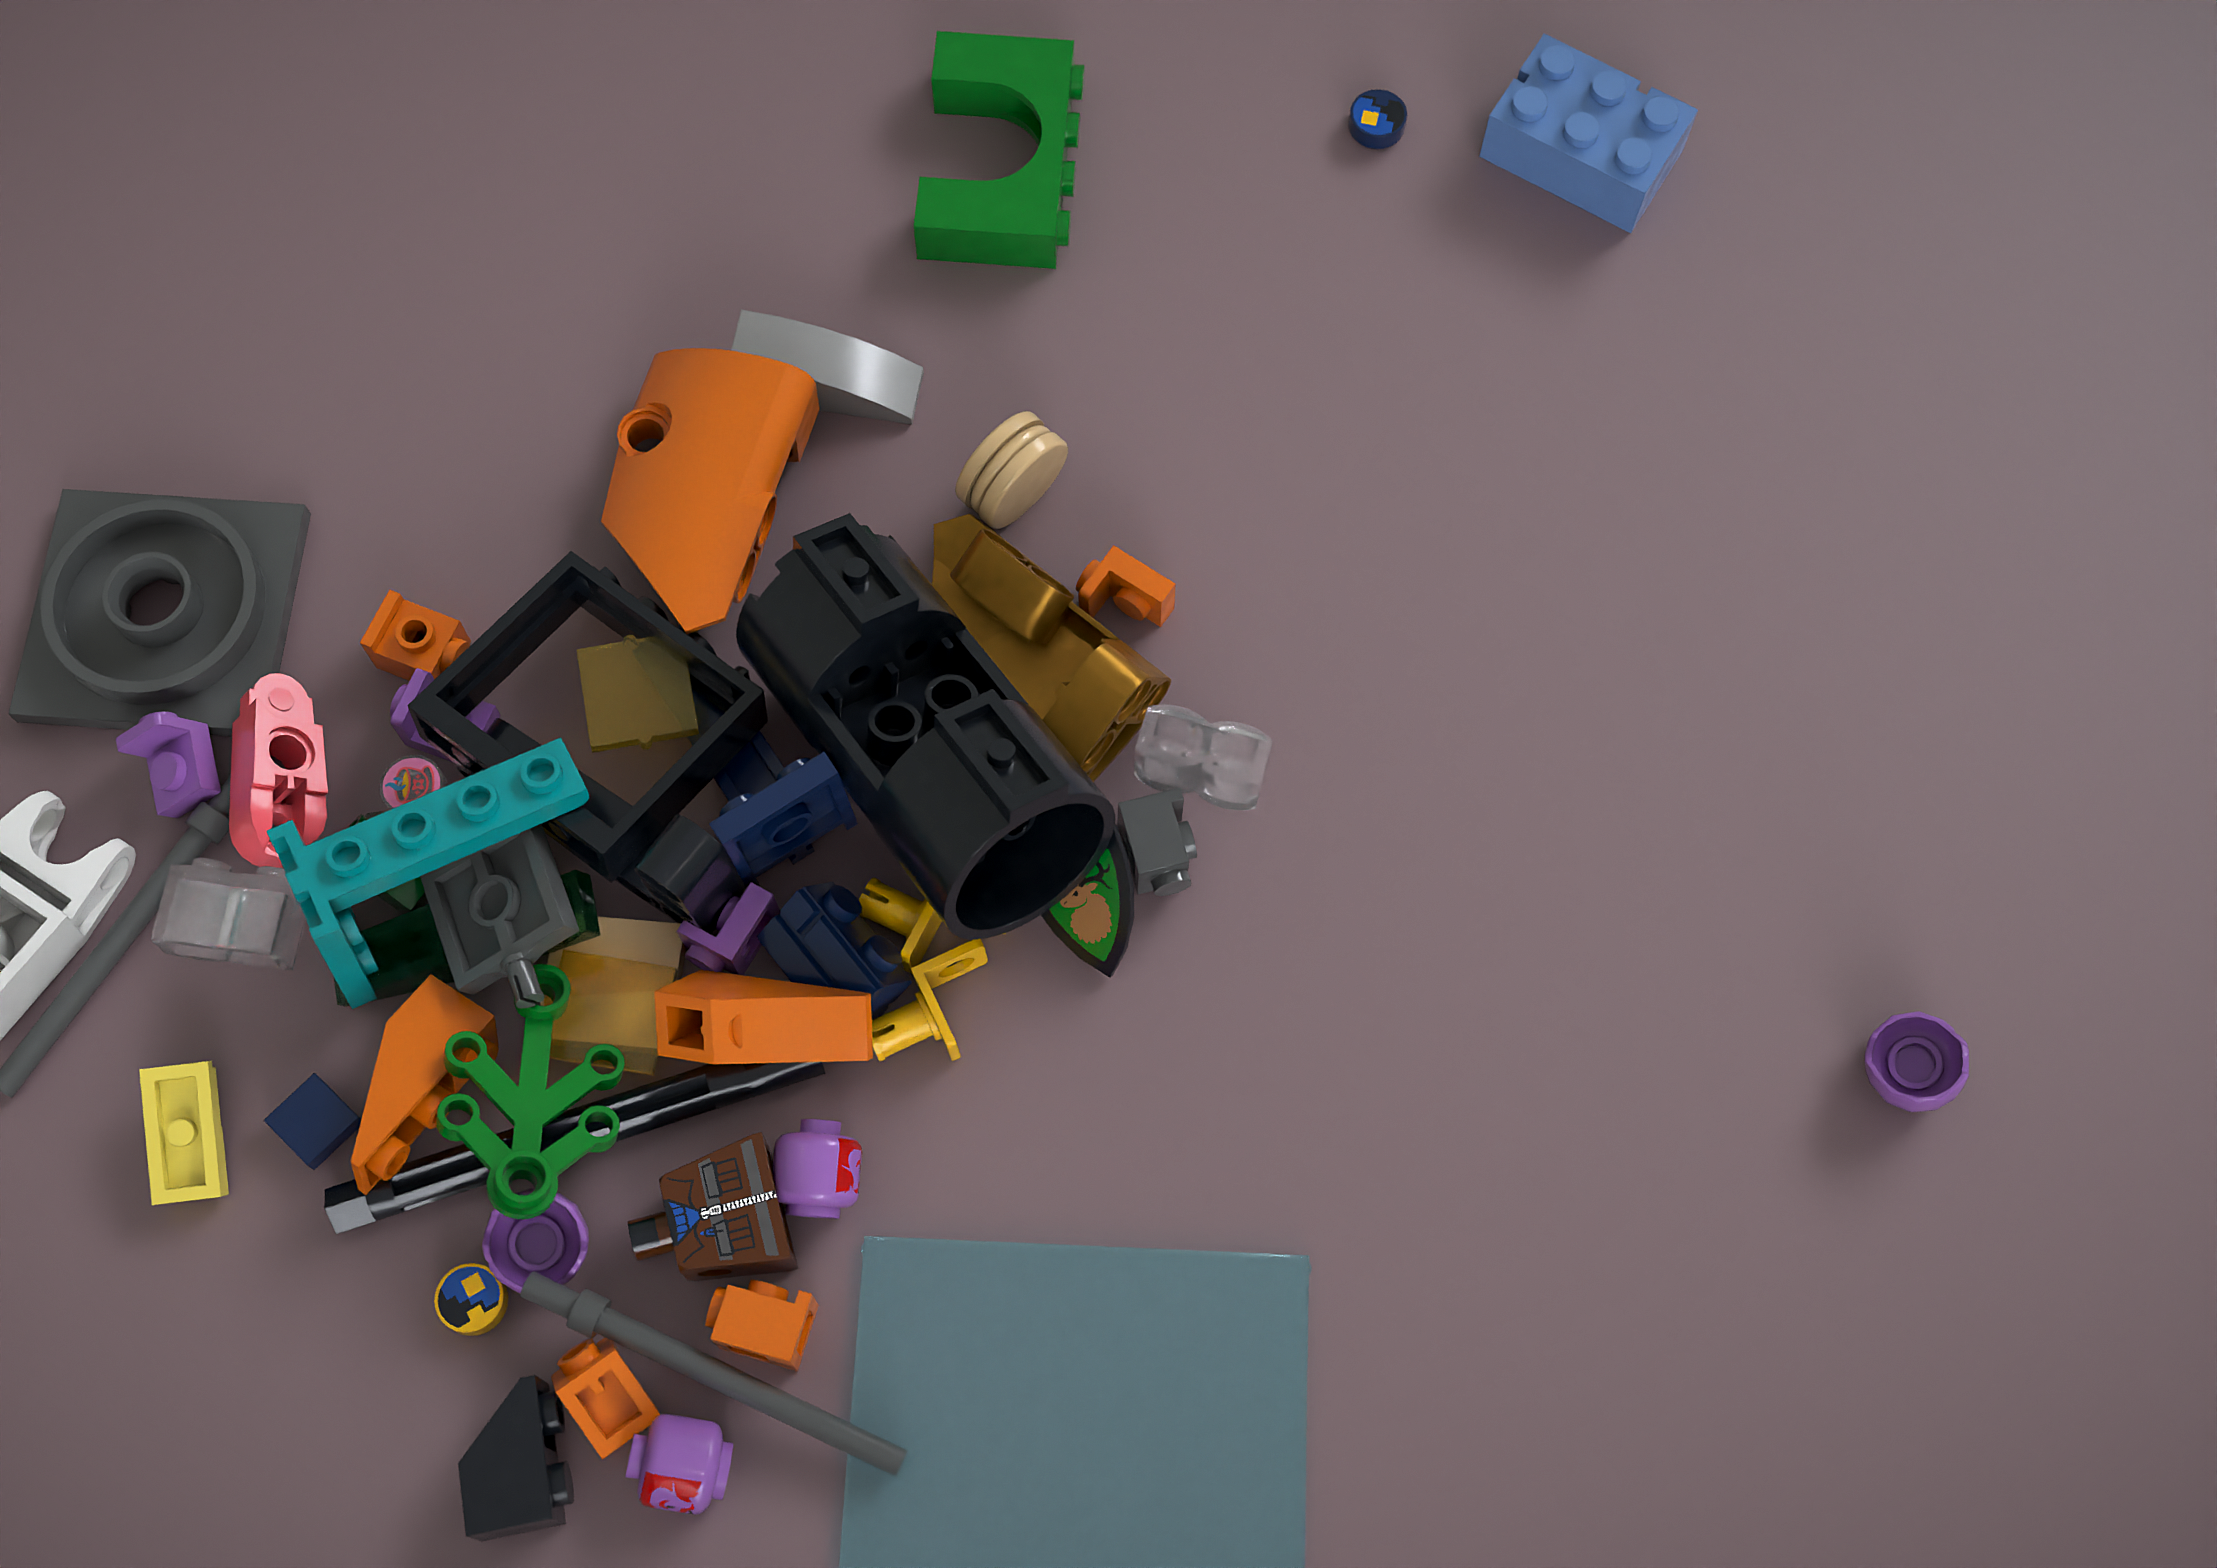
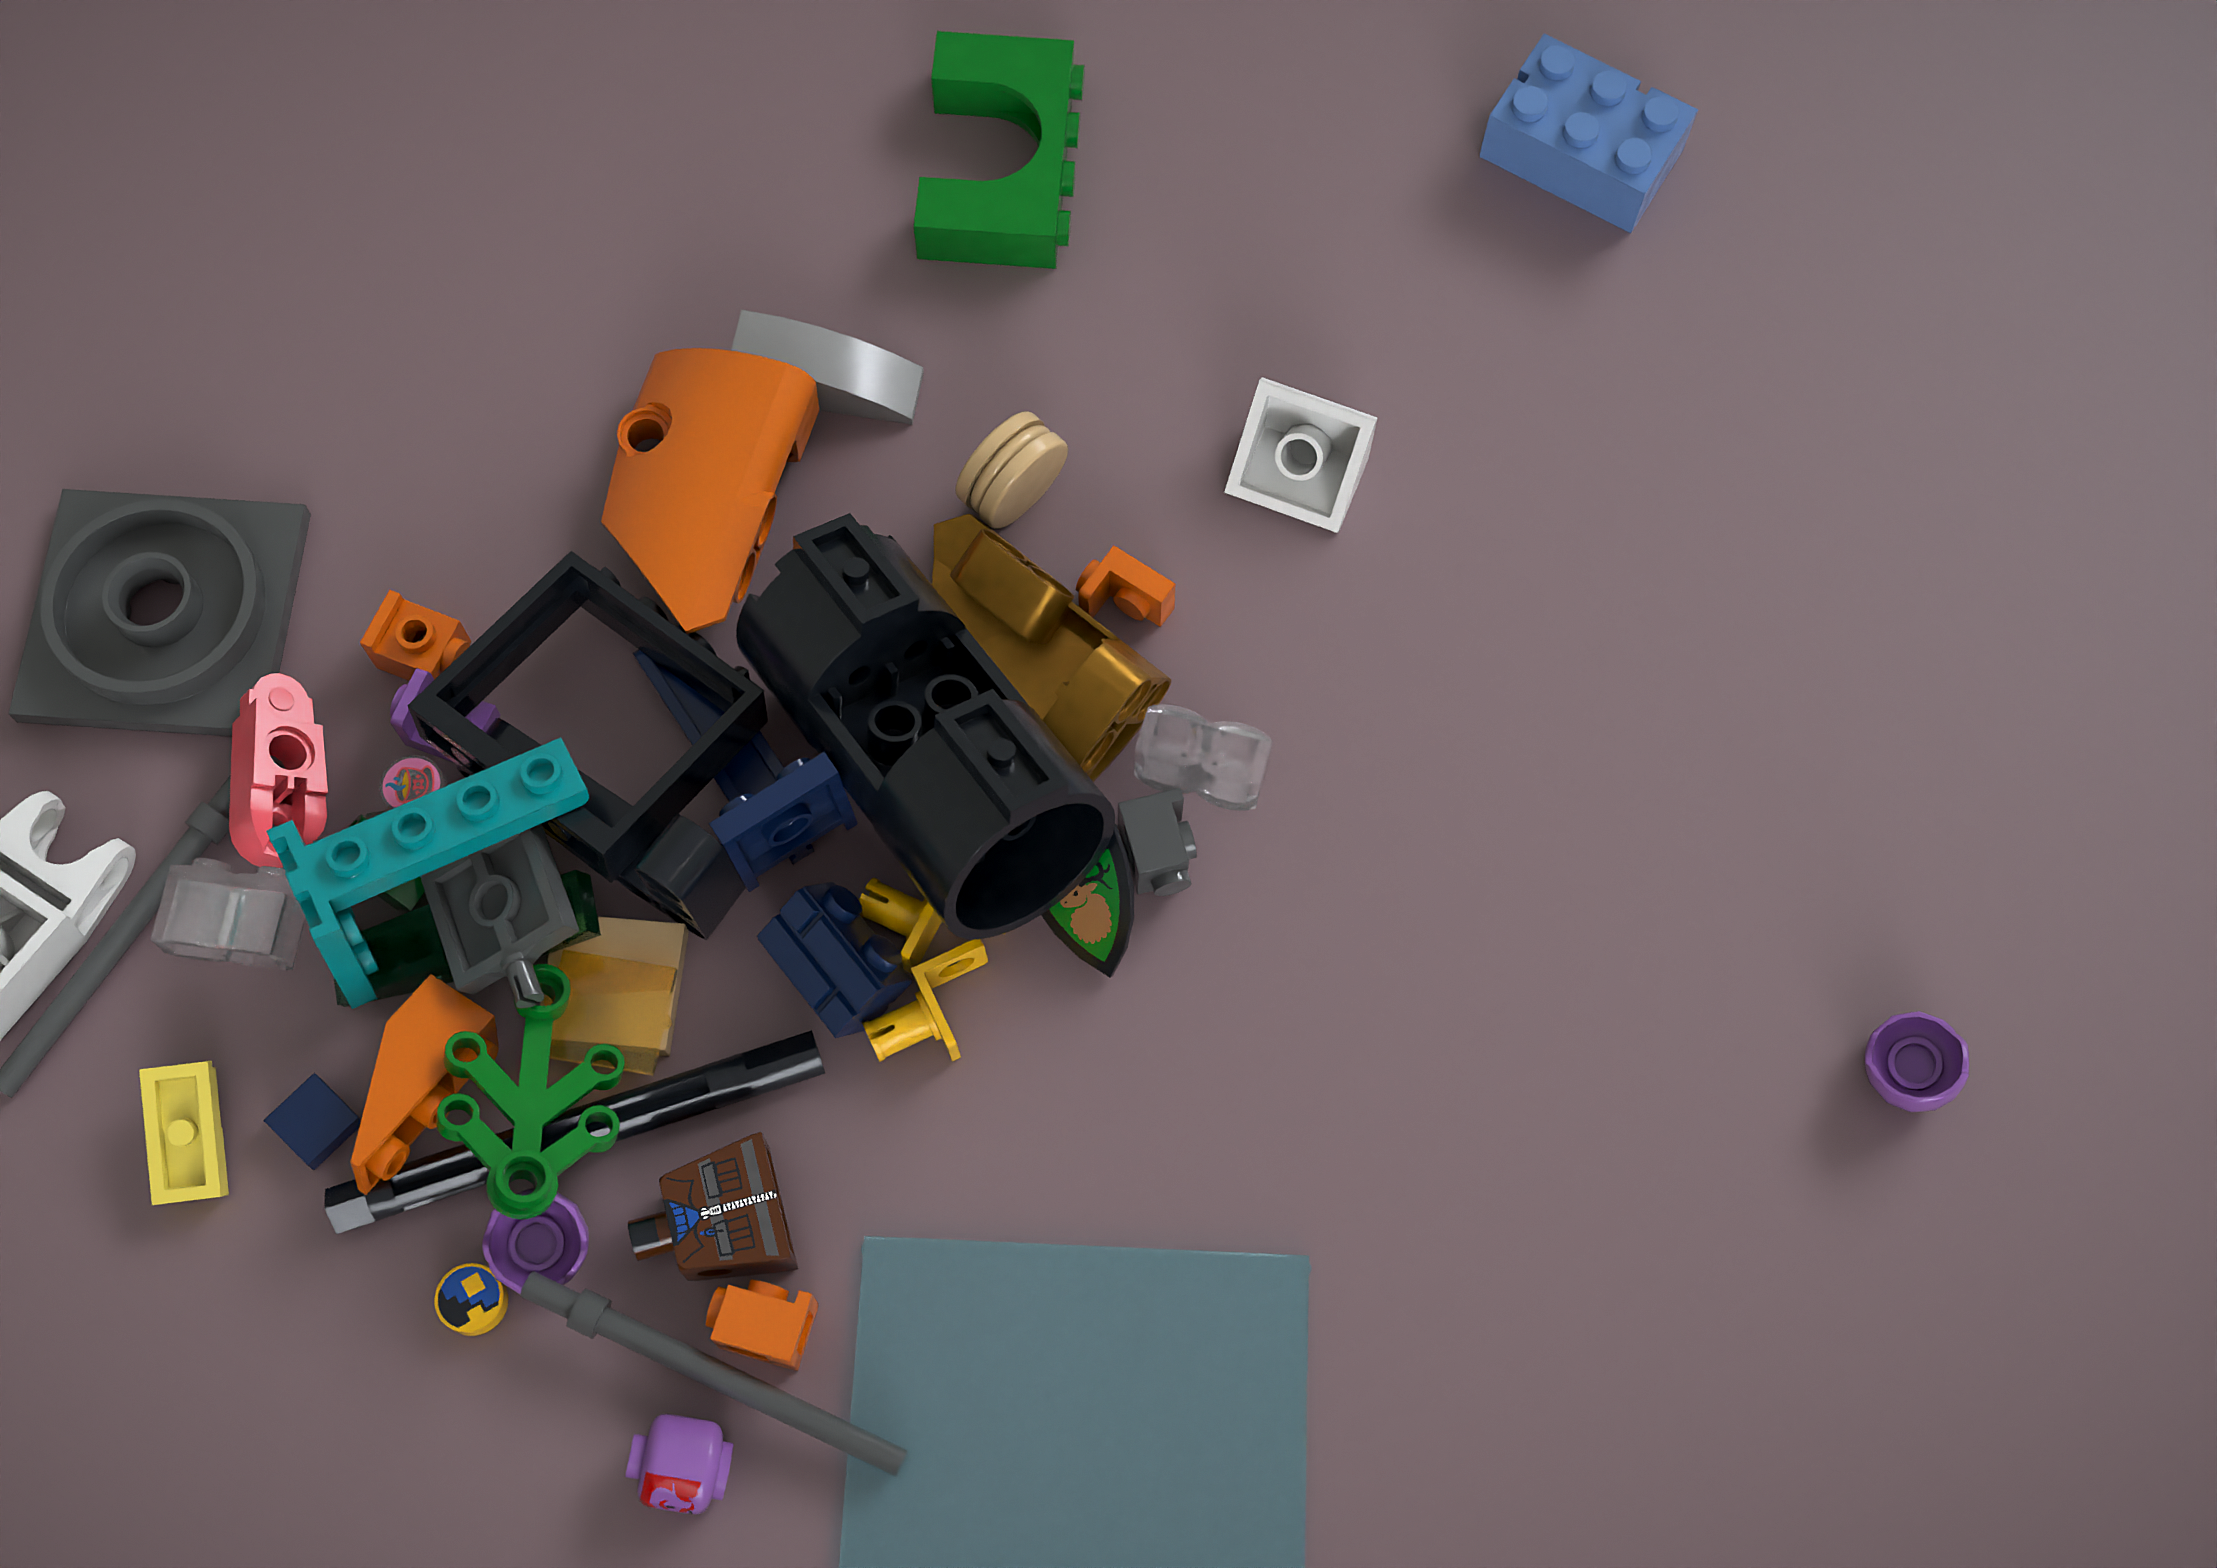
(177, 760): medium lavender bracket -> none
(513, 1468): black slope -> none
(603, 1395): orange bracket -> none
(636, 693): clear yellow piece -> none
(738, 927): medium lavender bracket -> none
(760, 1020): orange slope -> none
(817, 1170): medium lavender head -> none
(1301, 455): none -> white slope
(1377, 119): tile -> none

